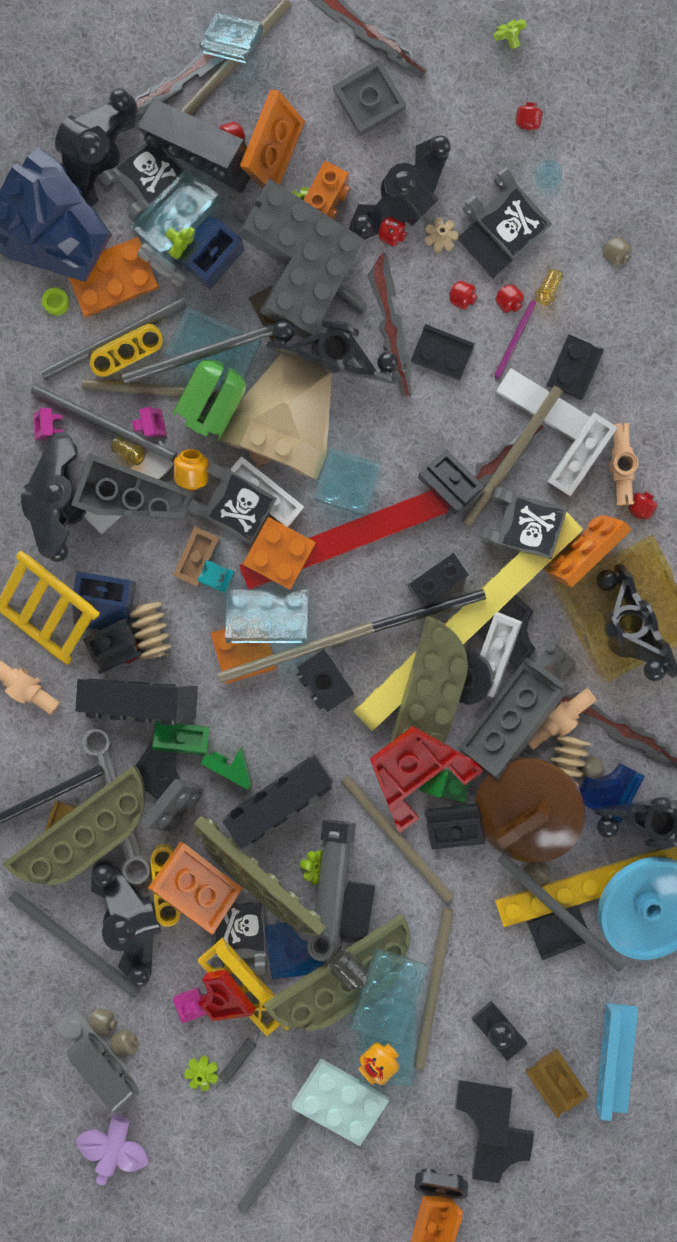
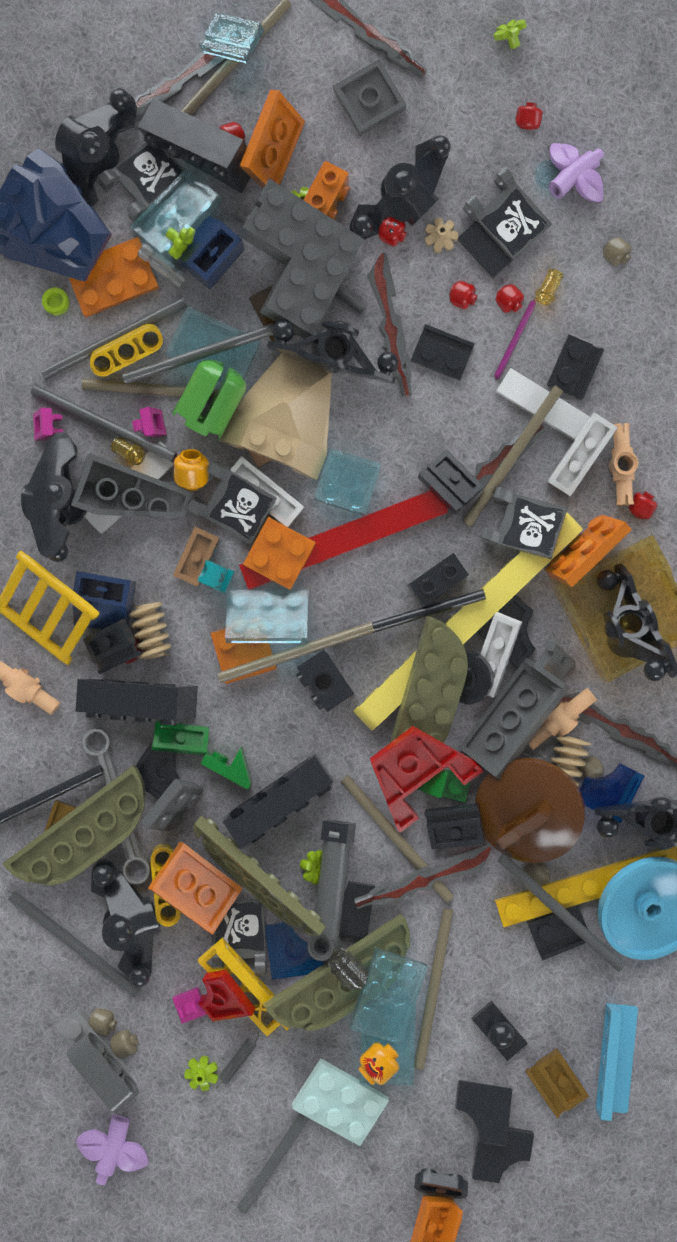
(424, 878): none -> dark grey sword
(576, 171): none -> lavender plant

